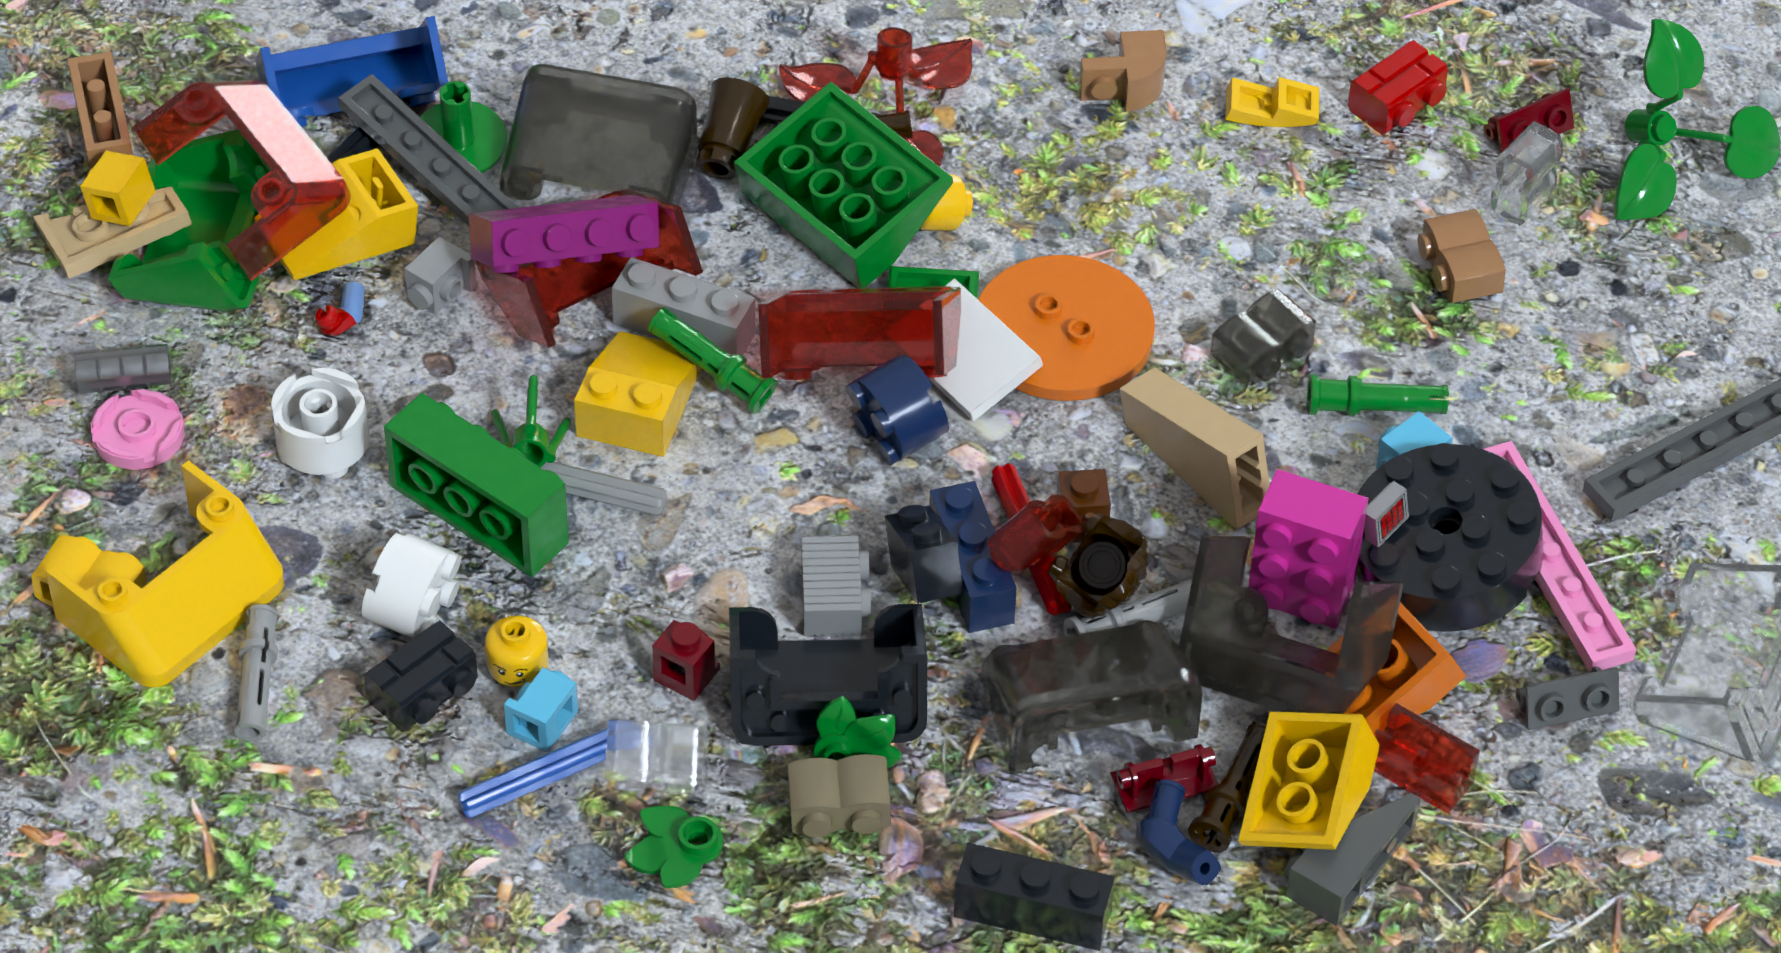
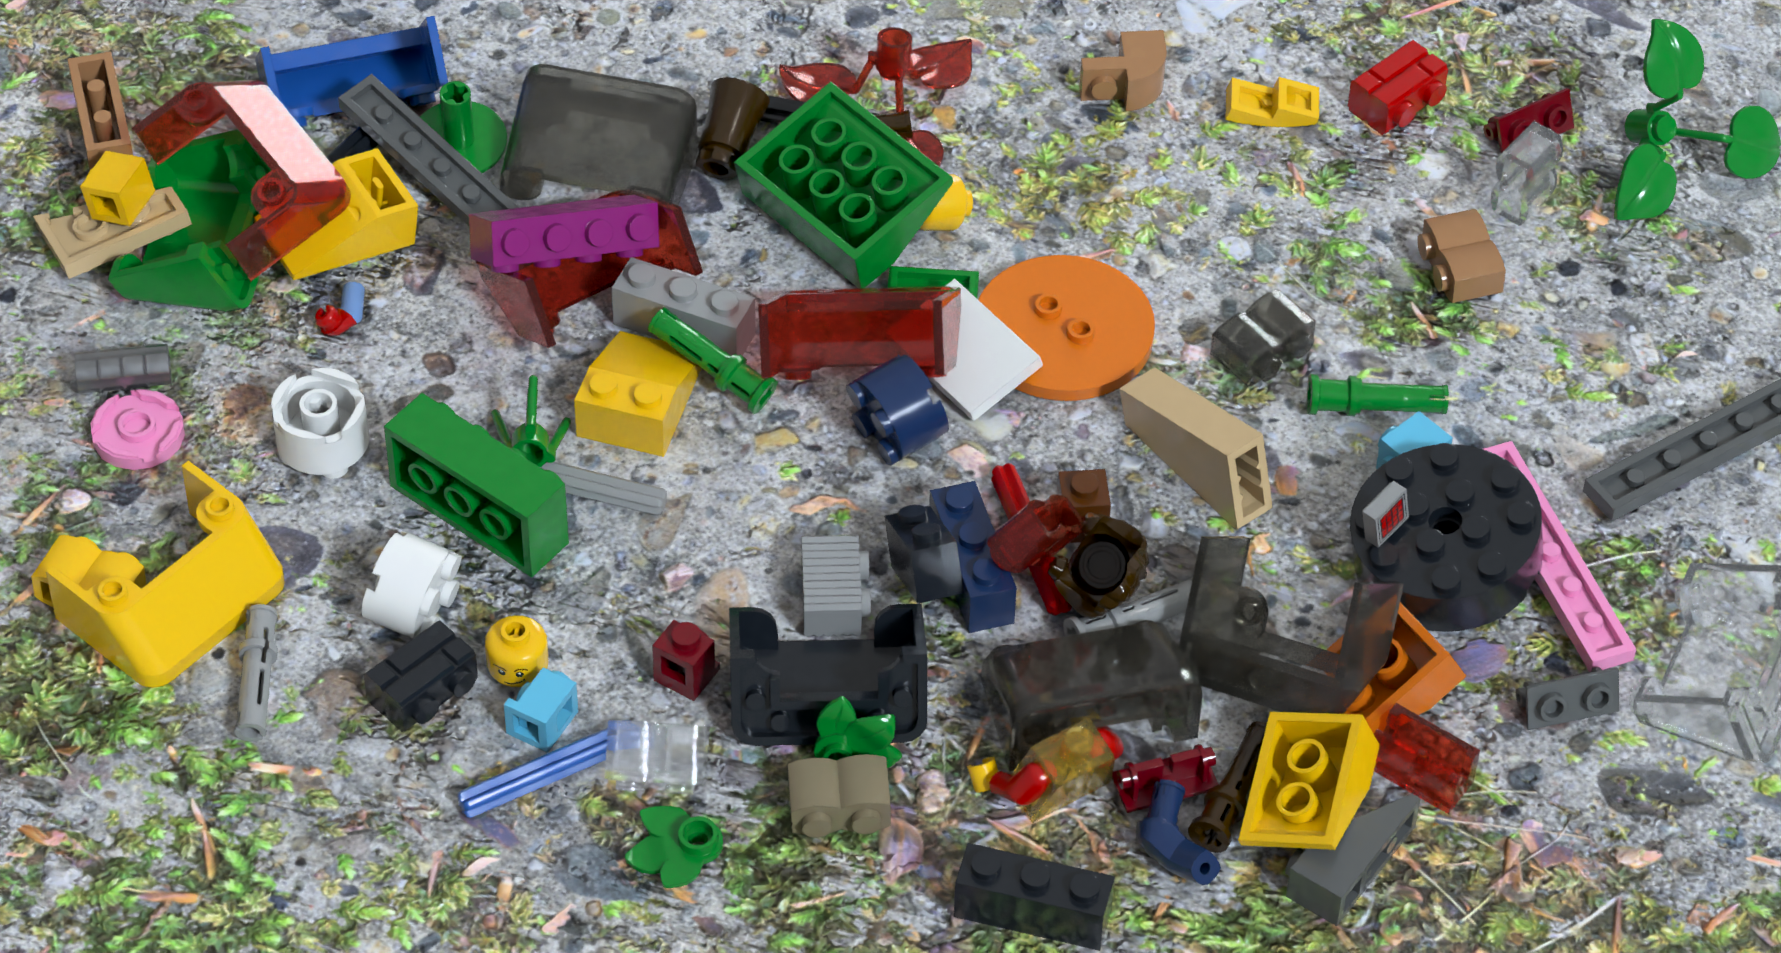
(439, 275): light grey brick -> none
(1054, 770): none -> clear yellow torso
(1307, 547): dark pink brick -> none

